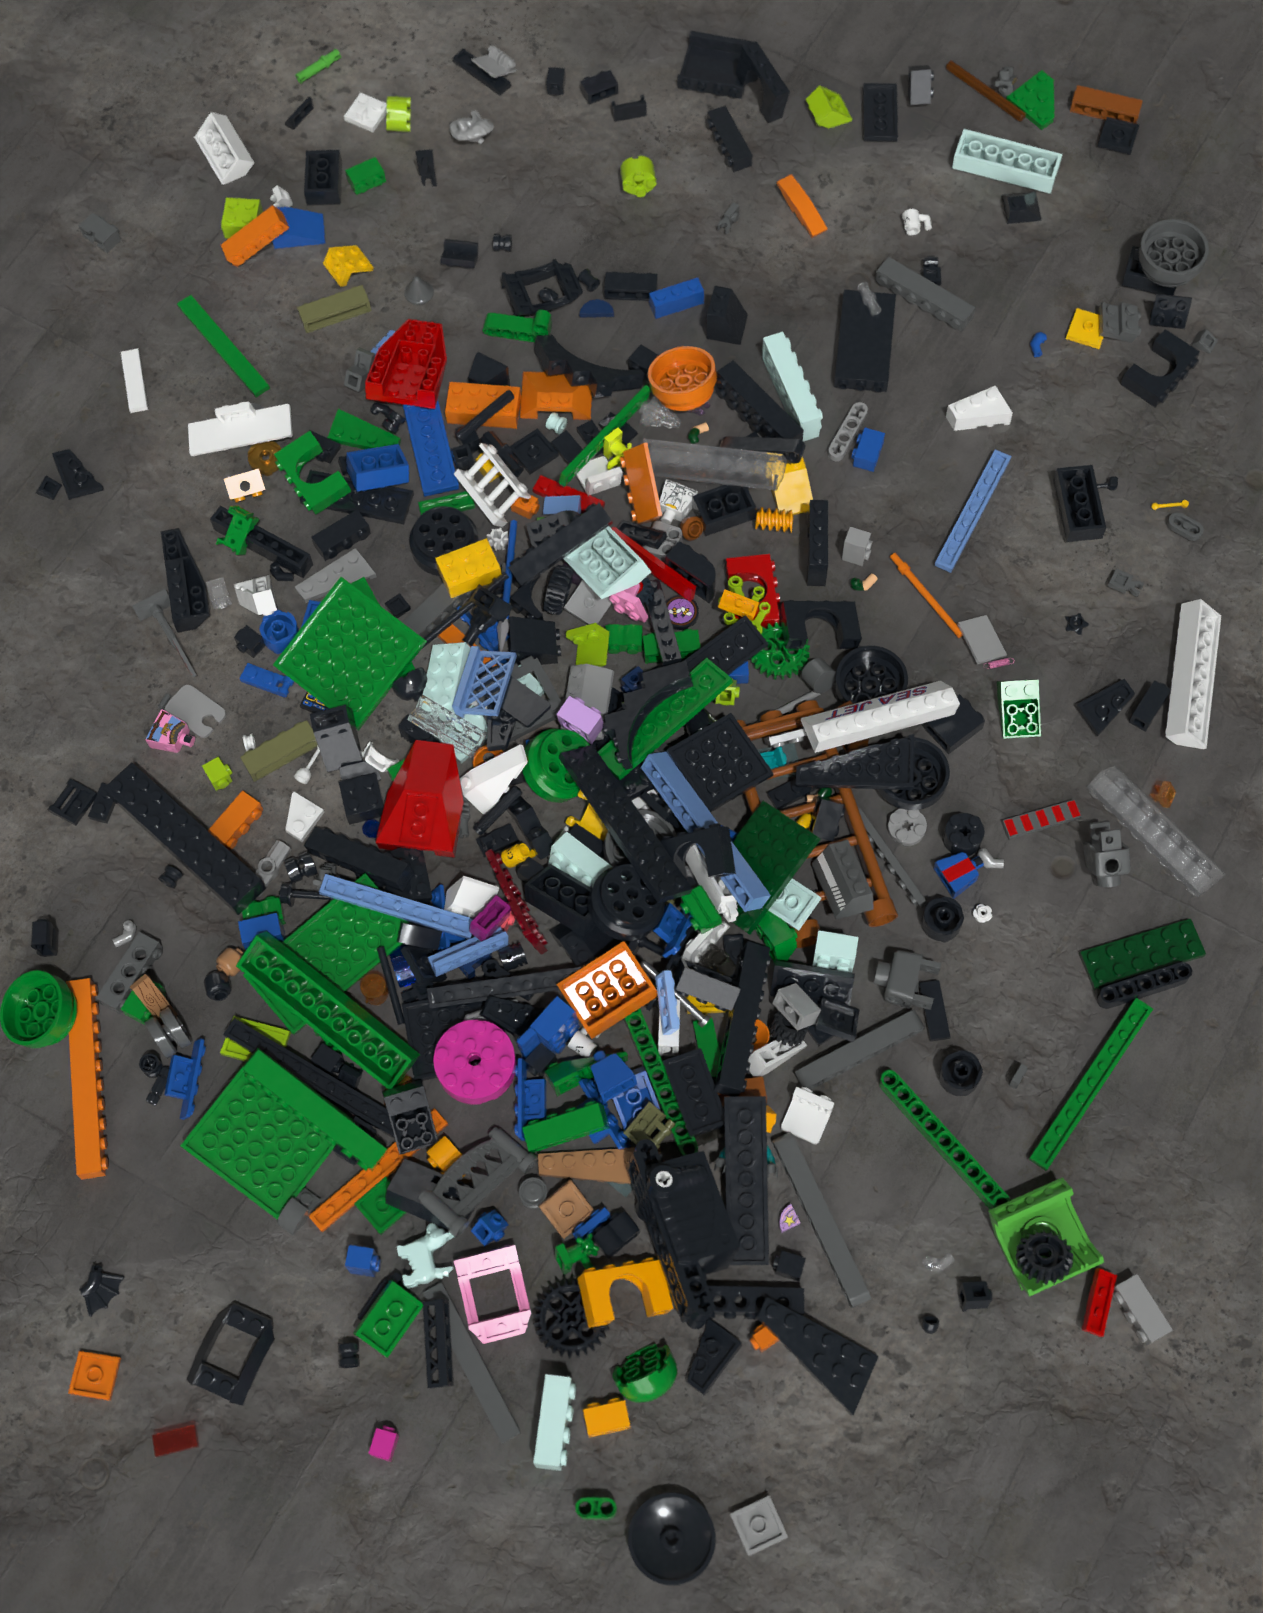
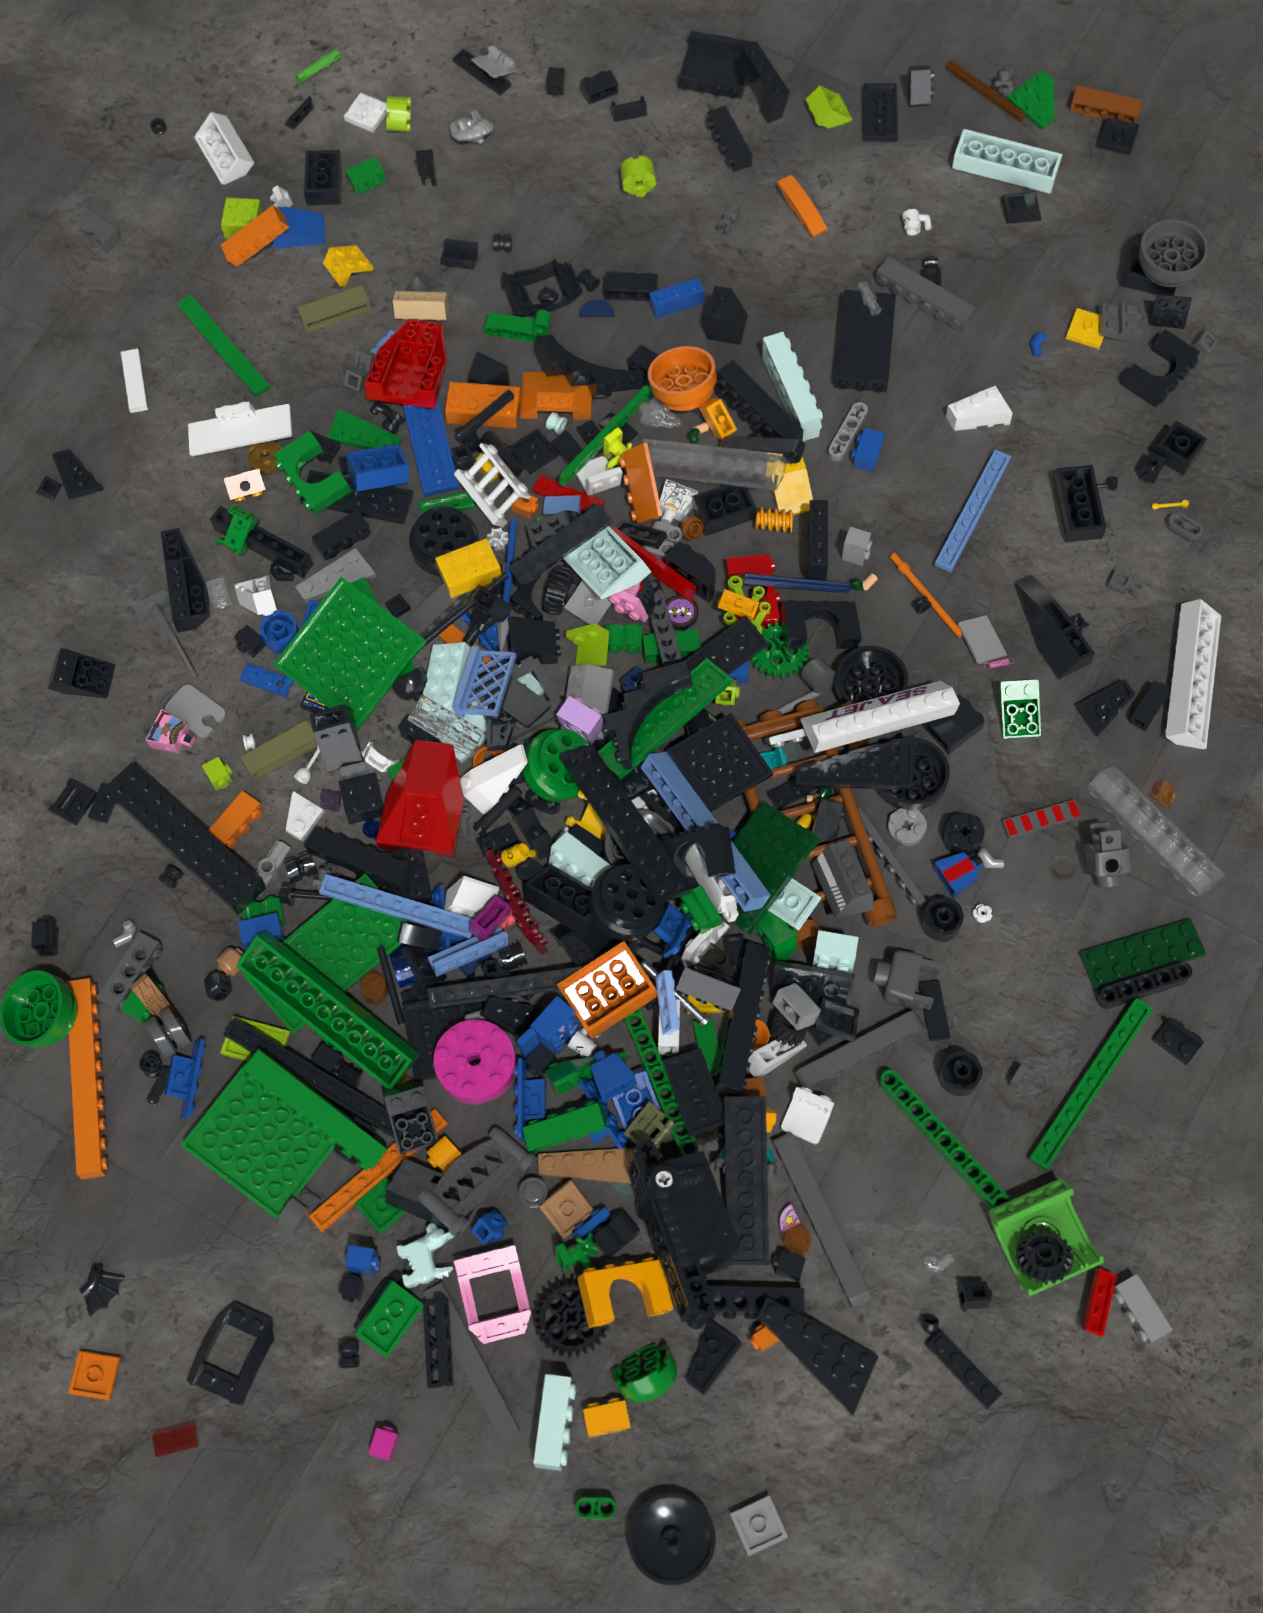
(80, 675): none -> black slope
(158, 121): none -> black bush
(330, 800): none -> clear purple tile
(351, 1288): none -> black plate
(420, 305): none -> tan brick
(541, 805): none -> black beam
(717, 418): none -> light orange brick
(797, 583): none -> dark blue axle
(797, 1241): none -> clear orange piece
(922, 604): none -> black bush
(963, 1369): none -> black plate
(1053, 629): none -> black wedge
(1151, 467): none -> black brick
(1179, 1041): none -> black bracket
(1181, 447): none -> black brick

